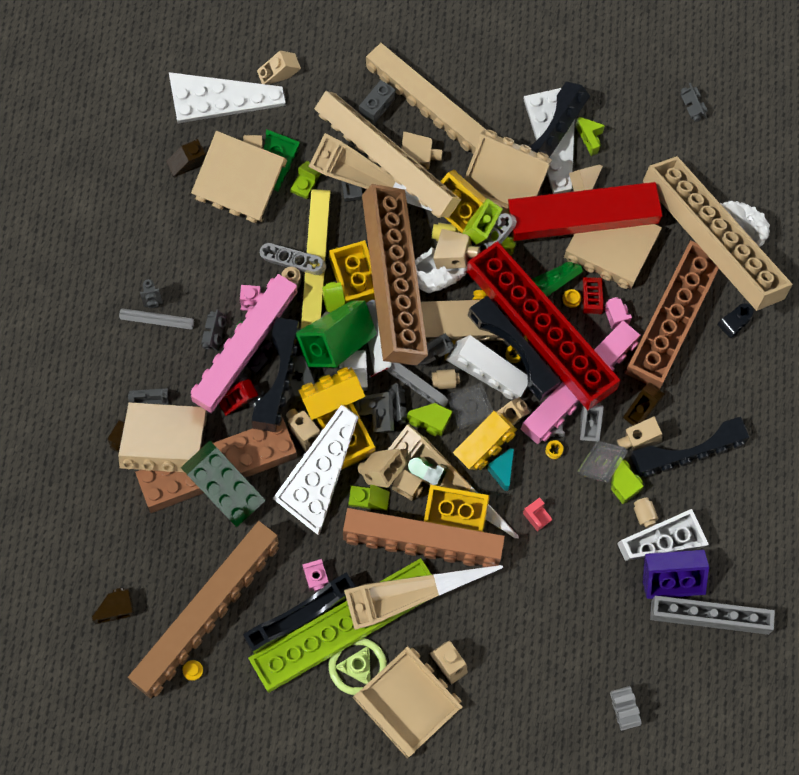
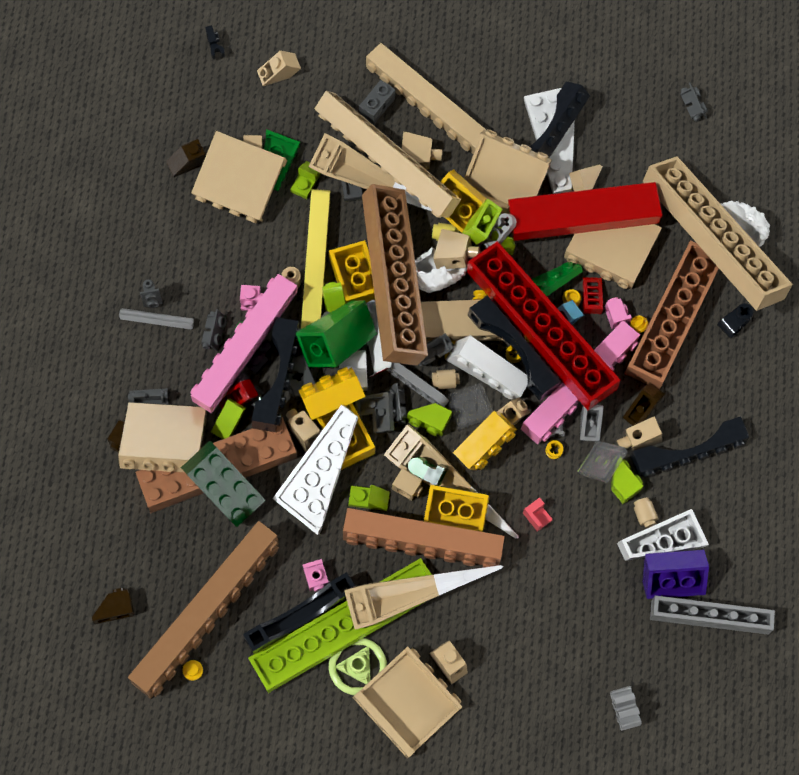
(212, 97): white wing -> none
(213, 38): none -> black plate
(228, 419): none -> lime tile
(294, 255): light grey beam -> none
(382, 467): tan torso -> none
(501, 469): teal slope -> none
(570, 311): none -> medium azure brick
(588, 131): lime slope -> none
(639, 323): none -> yellow plate

